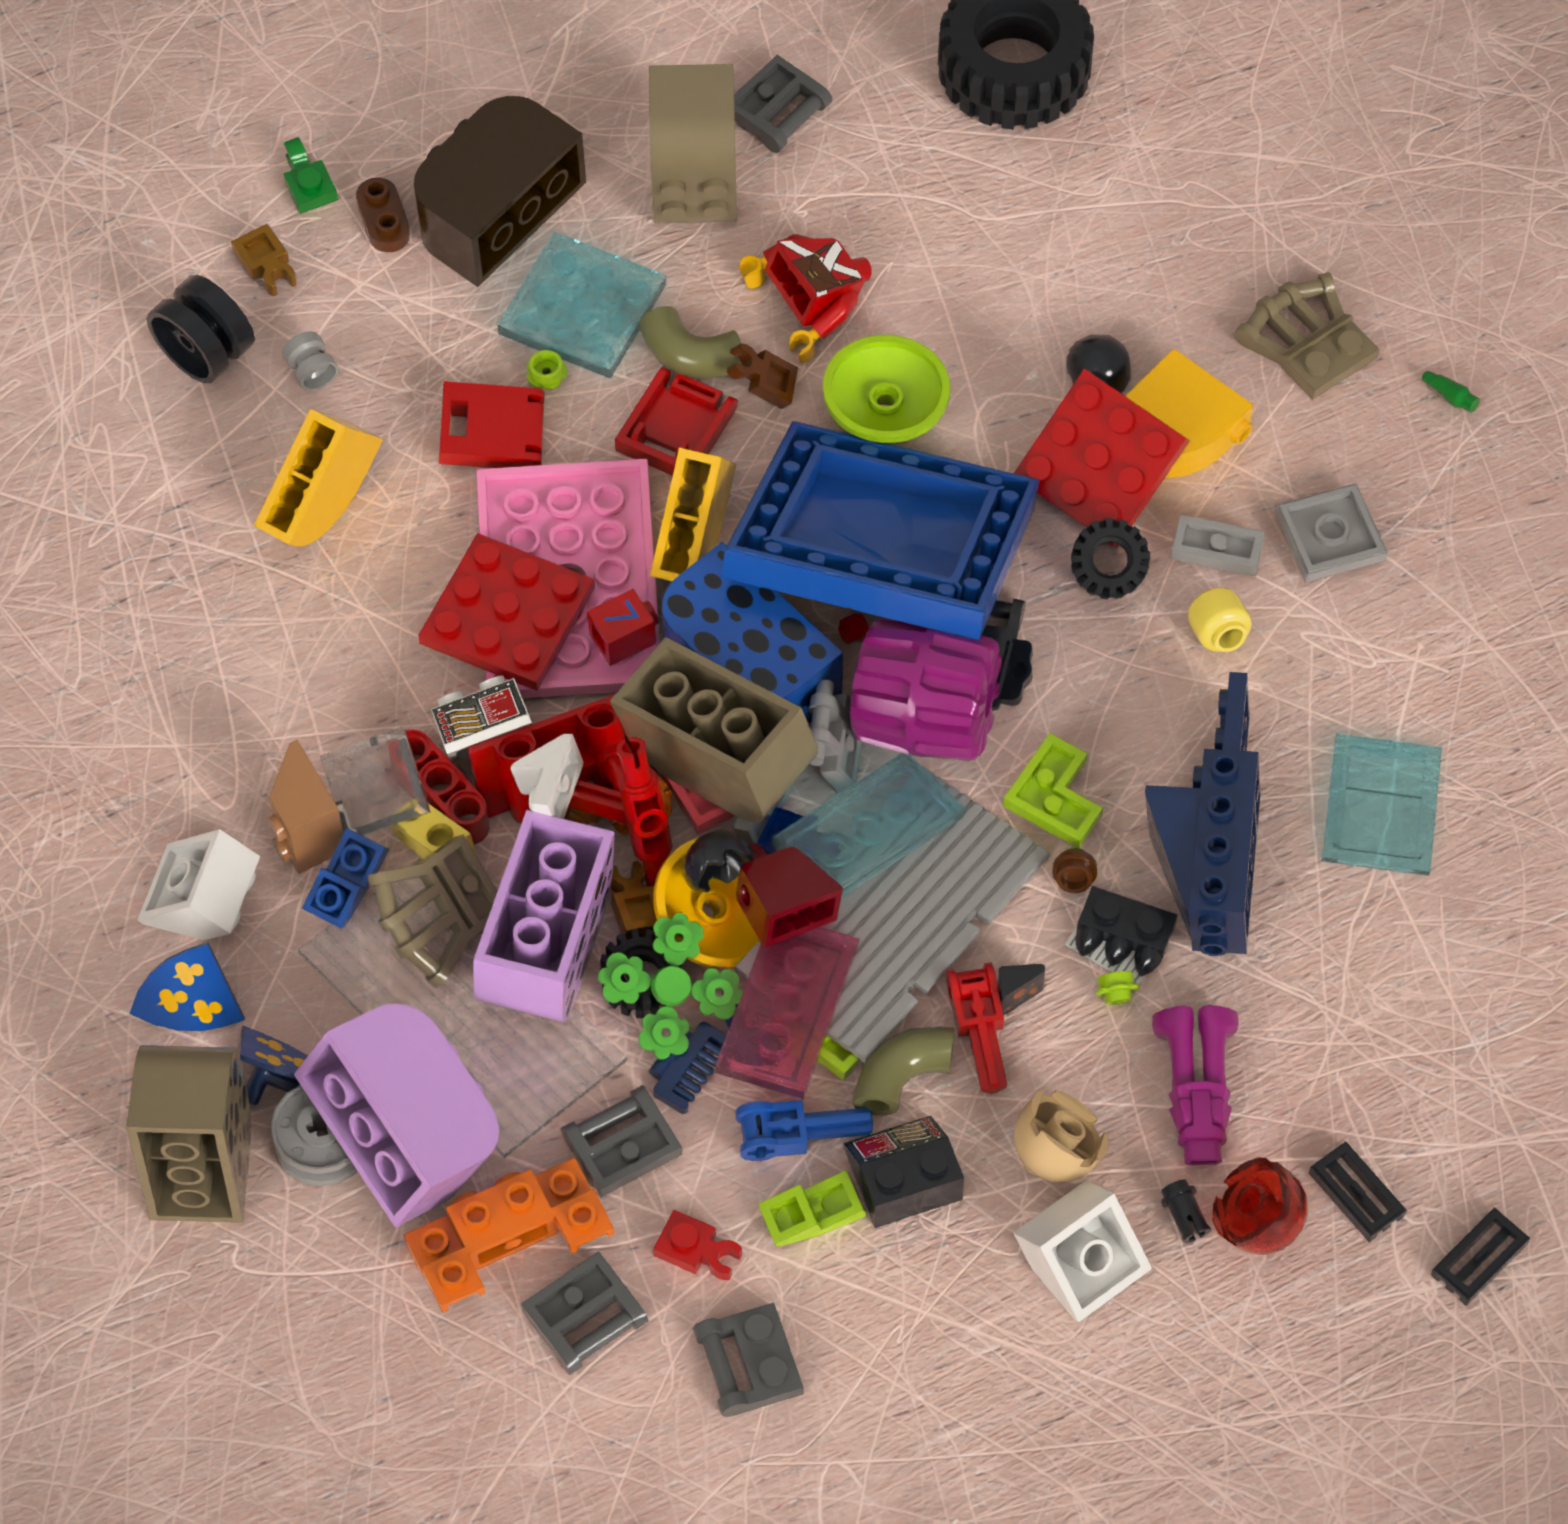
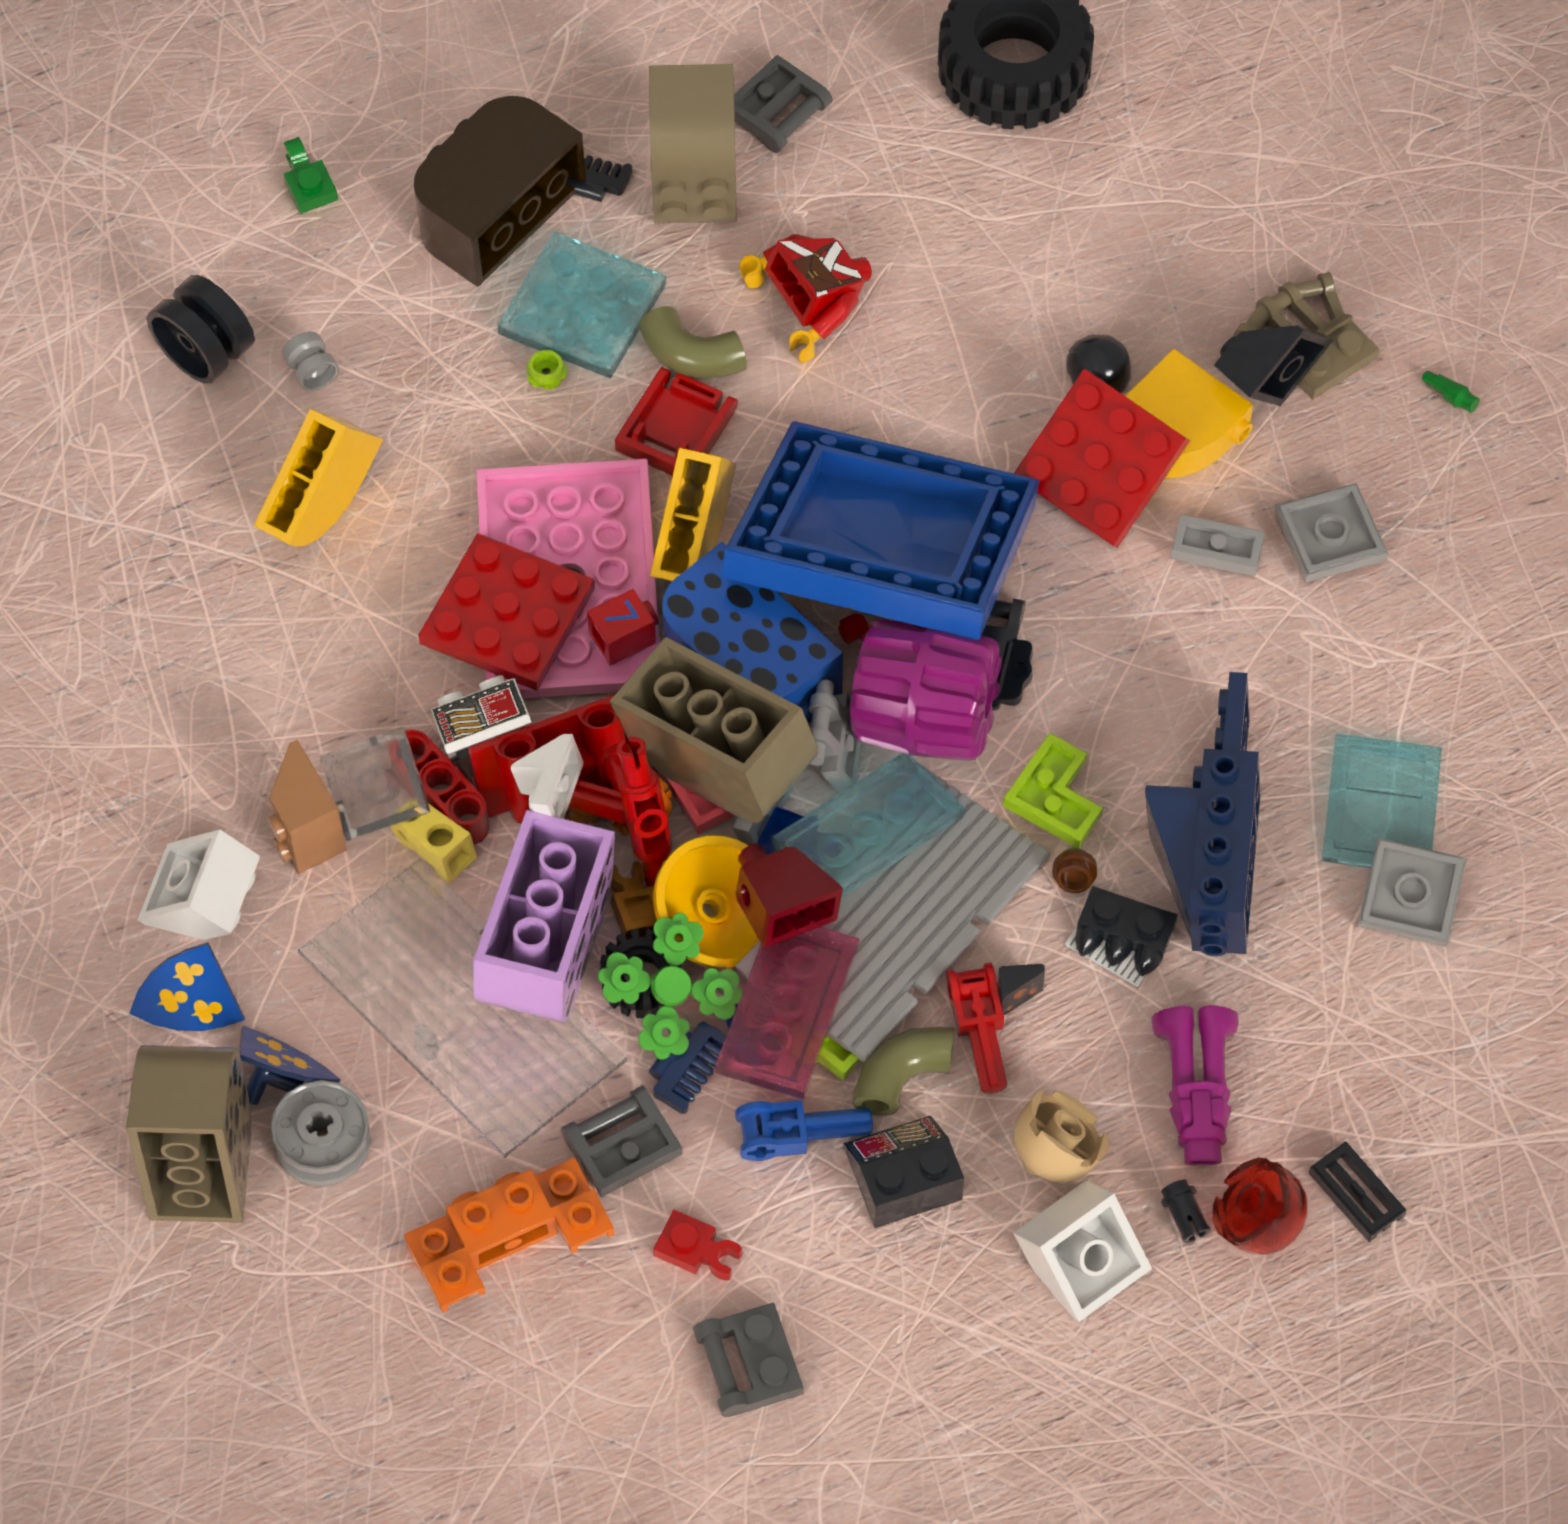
(264, 255): pearl gold plate -> none
(345, 880): blue slope -> none
(382, 211): reddish brown plate -> none
(401, 1107): lavender brick -> none
(459, 890): dark tan plate -> none
(501, 425): red container -> none
(574, 1301): dark grey plate -> none
(600, 182): none -> black piece
(715, 856): black hair -> none
(768, 374): reddish brown plate -> none
(812, 1211): lime slope -> none
(891, 373): lime dish -> none
(1116, 987): lime plate -> none
(1121, 534): black tyre -> none
(1219, 620): light yellow head -> none
(1271, 360): none -> black slope
(1412, 892): none -> light grey tile
(1455, 1282): black tile -> none

